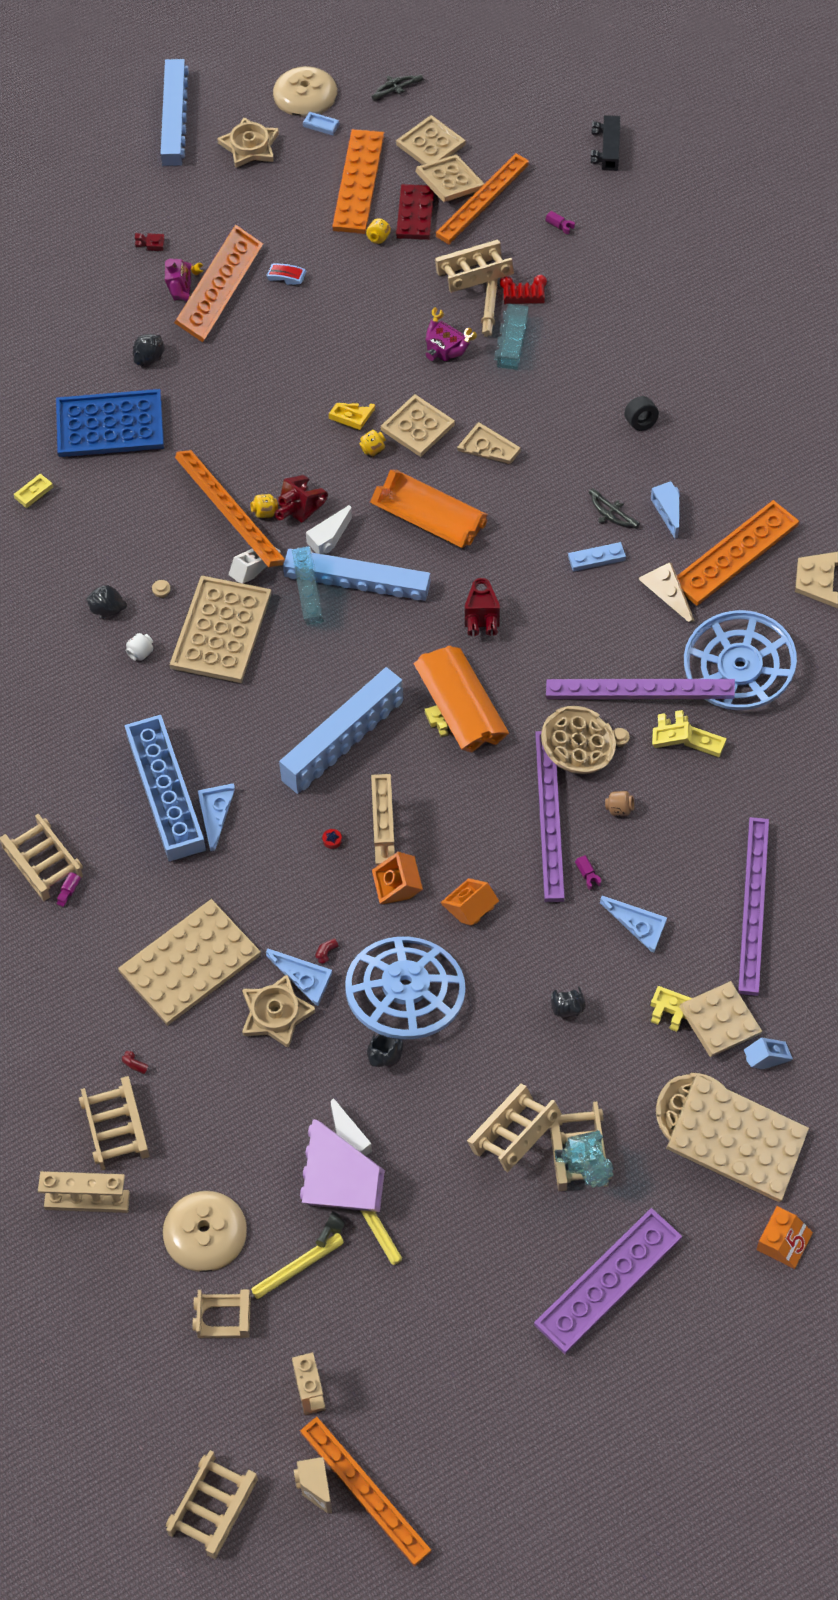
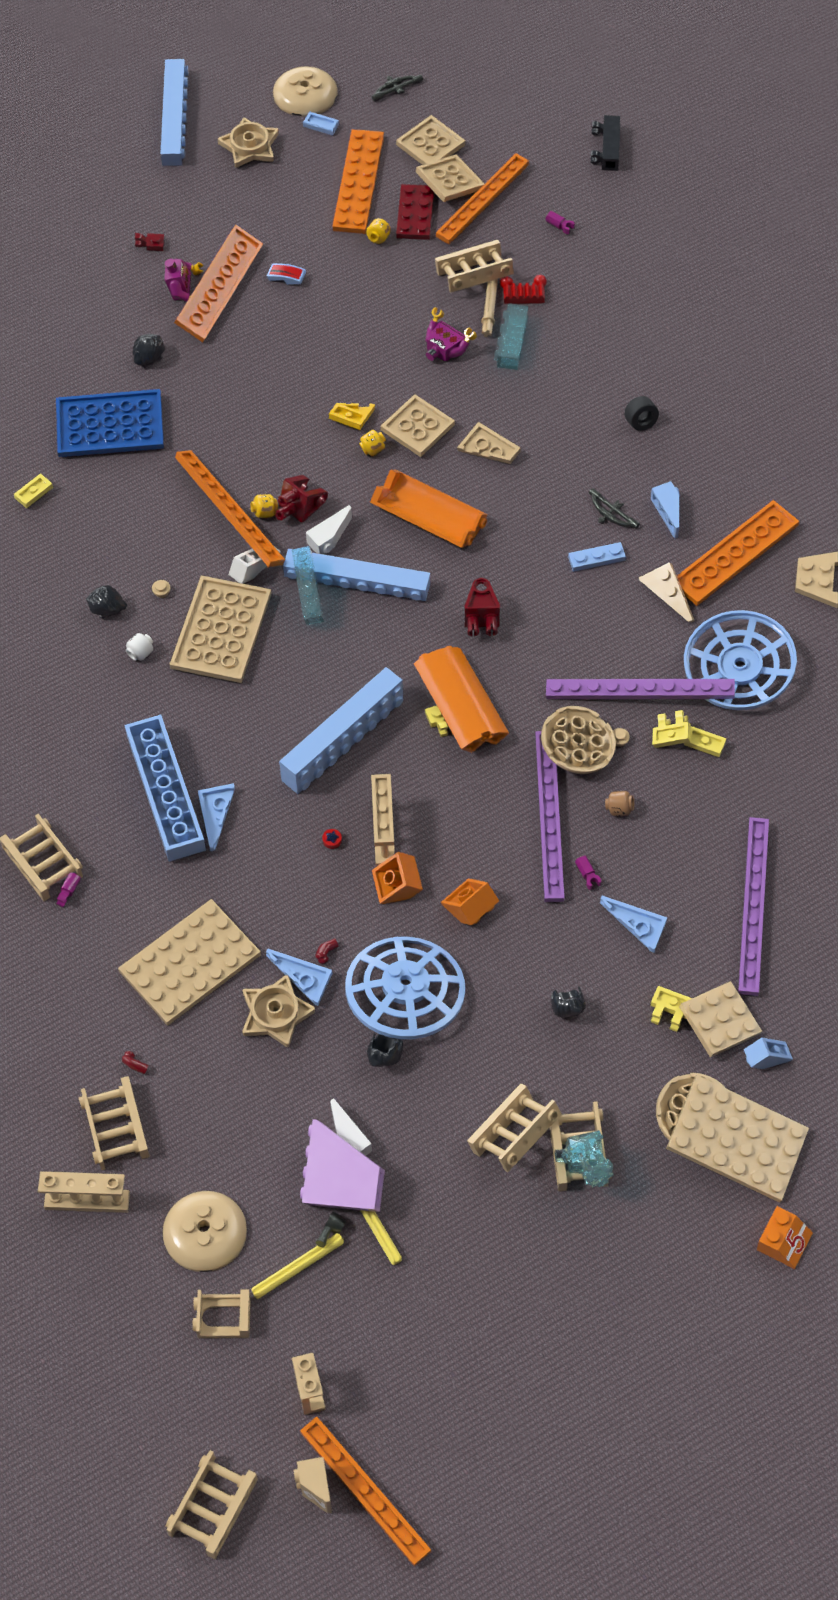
(607, 1281): medium lavender plate -> none

